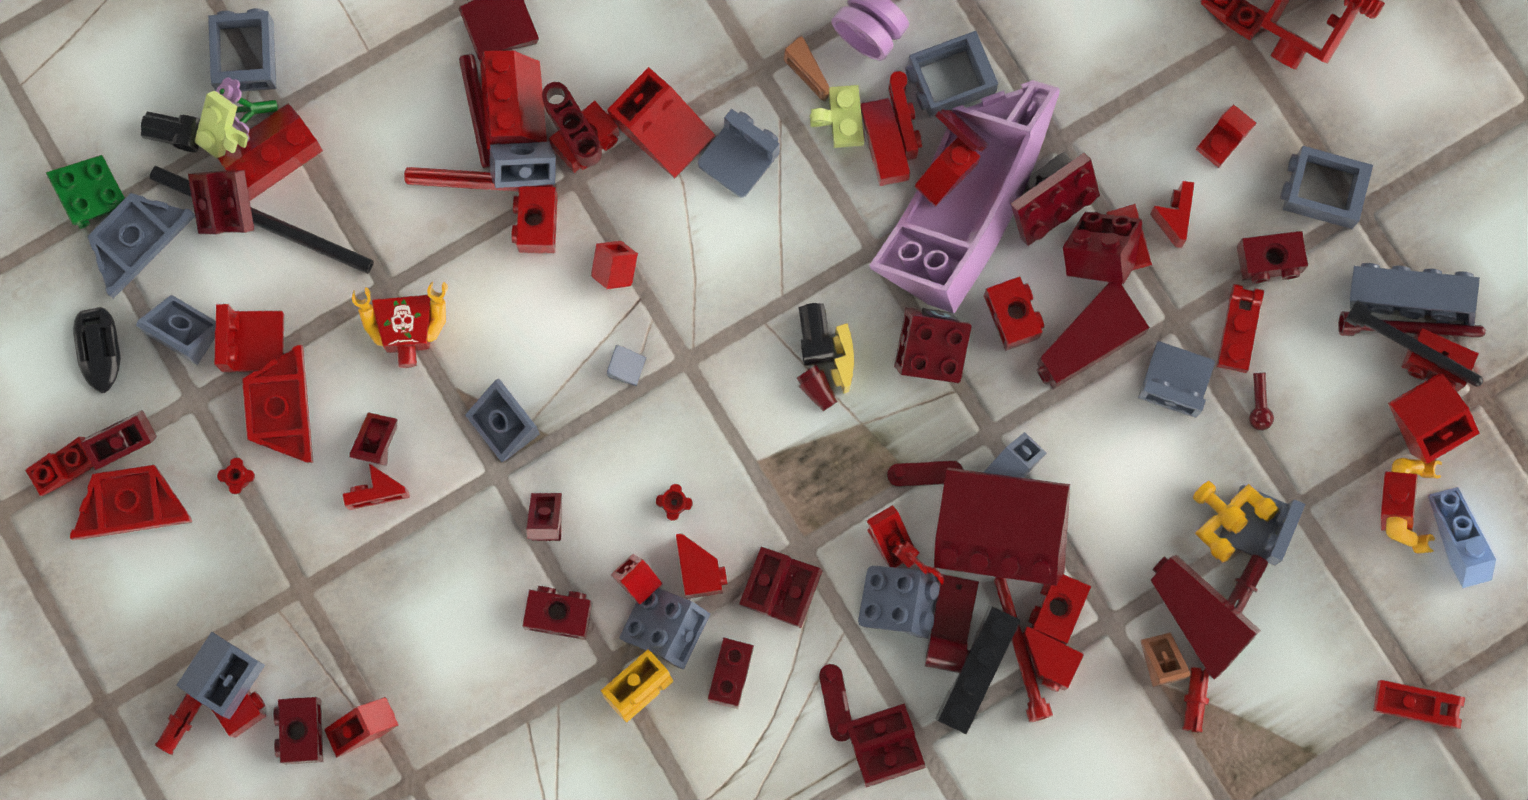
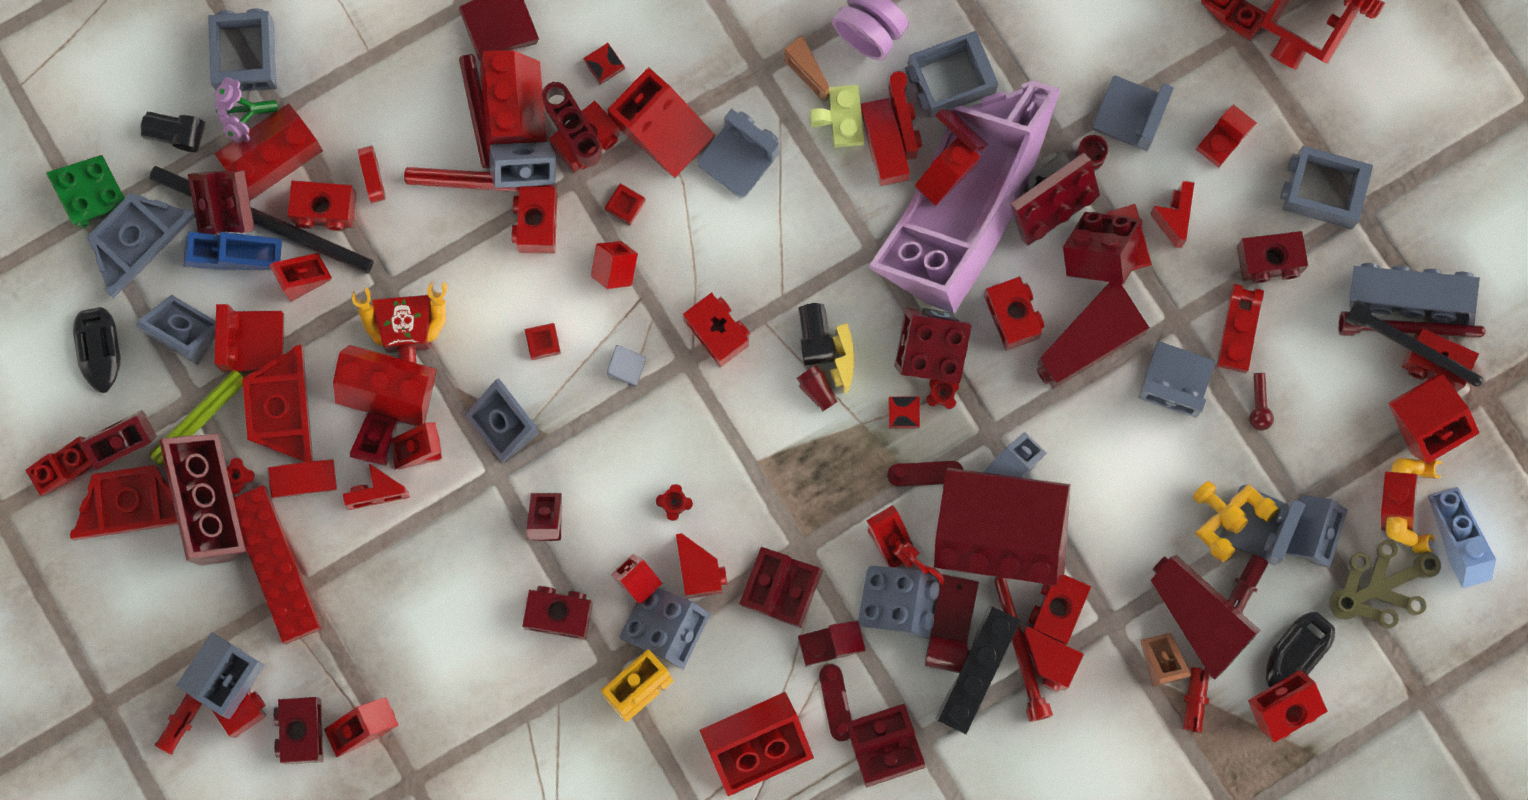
(202, 411): none -> lime axle
(202, 498): none -> dark red slope
(215, 126): yellowish green plate -> none
(231, 251): none -> blue slope
(275, 566): none -> red piece
(300, 274): none -> red slope
(302, 478): none -> red slope
(307, 195): none -> red brick
(371, 174): none -> red beam
(383, 385): none -> red slope
(416, 446): none -> red slope
(542, 341): none -> red tile
(604, 63): none -> red tile
(625, 204): none -> red tile
(720, 346): none -> red brick
(730, 673): dark red brick -> none
(756, 743): none -> red slope
(831, 643): none -> dark red slope
(904, 412): none -> red tile
(948, 399): none -> red plate
(1093, 146): none -> dark red wheel
(1132, 112): none -> sand blue bracket
(1287, 706): none -> red brick
(1299, 648): none -> black piece
(1318, 530): none -> sand blue panel
(1381, 588): none -> olive plant
(1418, 704): red plate -> none

